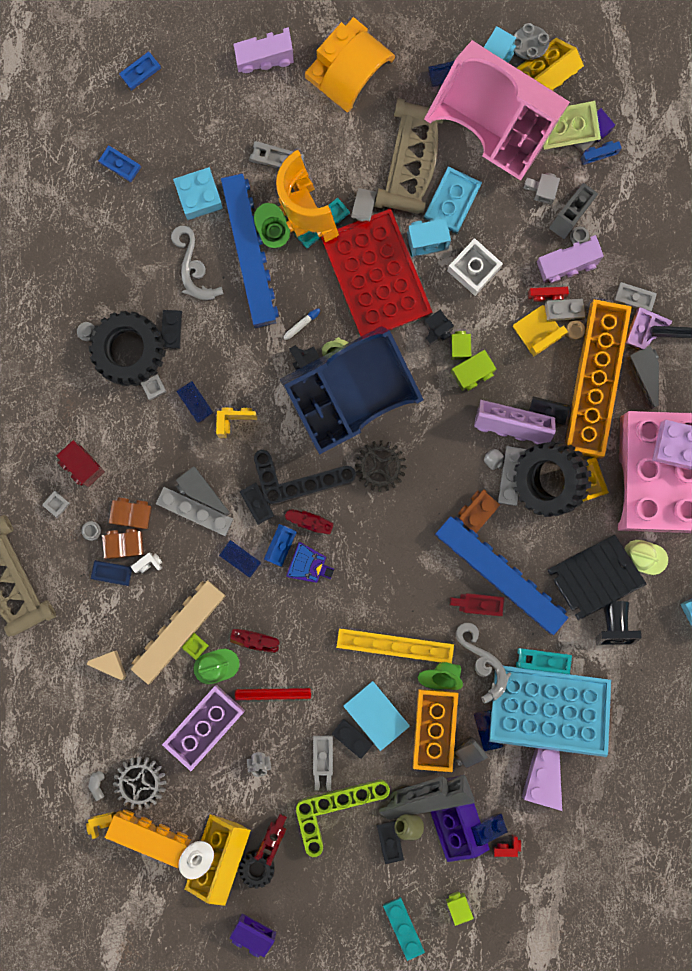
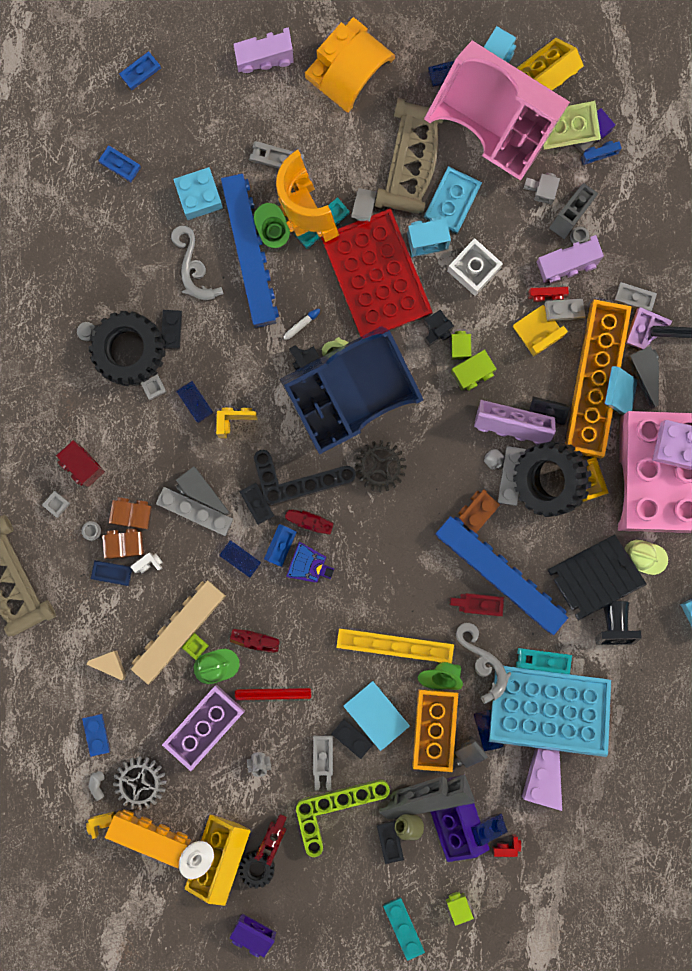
(96, 735): none -> blue plate
(531, 42): light grey dish -> none
(575, 330): tan tile -> none
(621, 390): none -> medium azure tile

